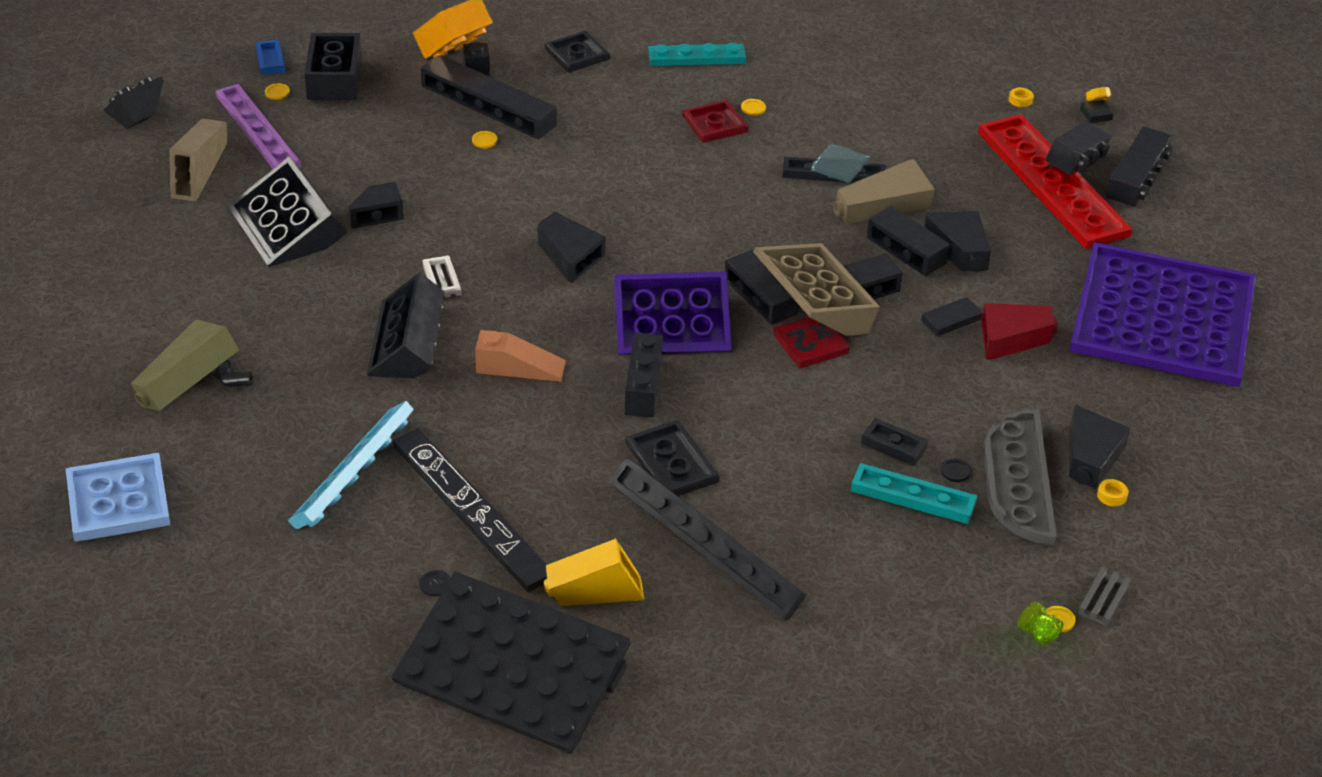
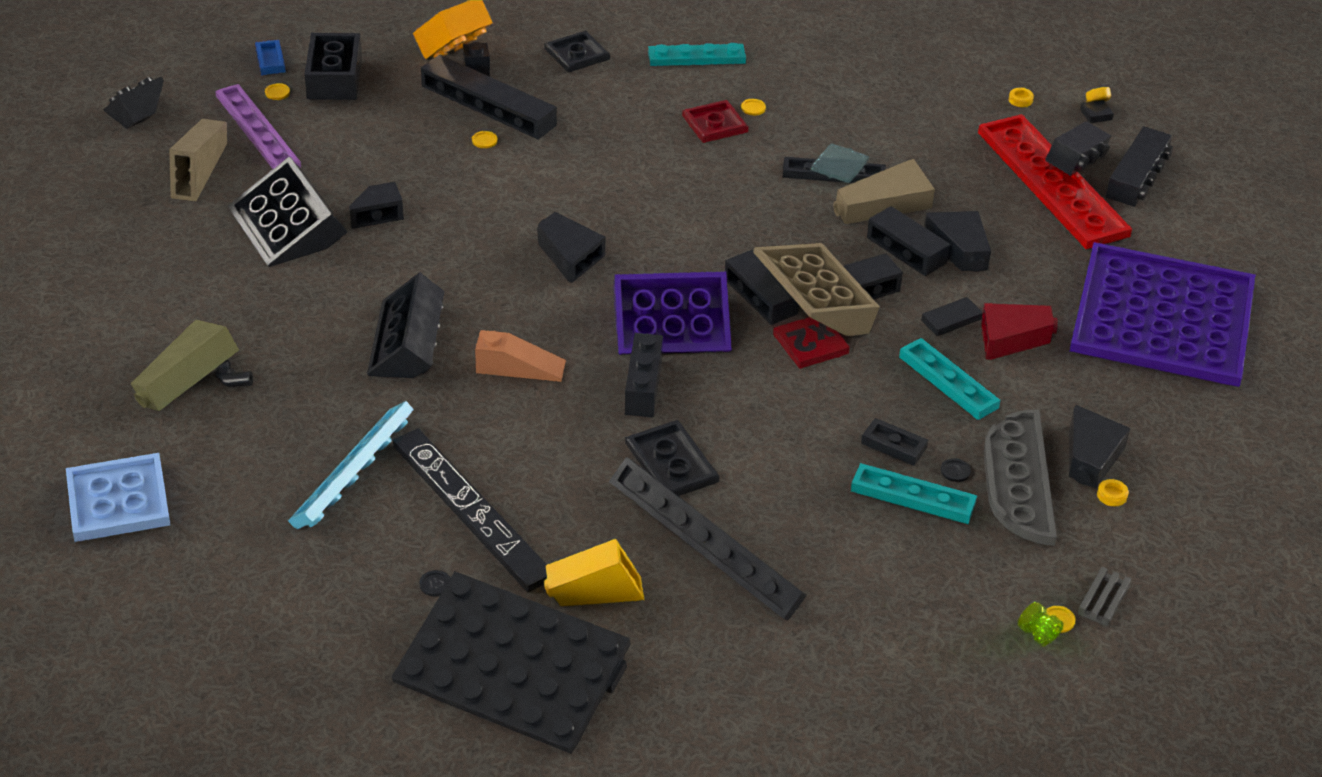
(455, 288): white tile -> none
(949, 378): none -> teal plate

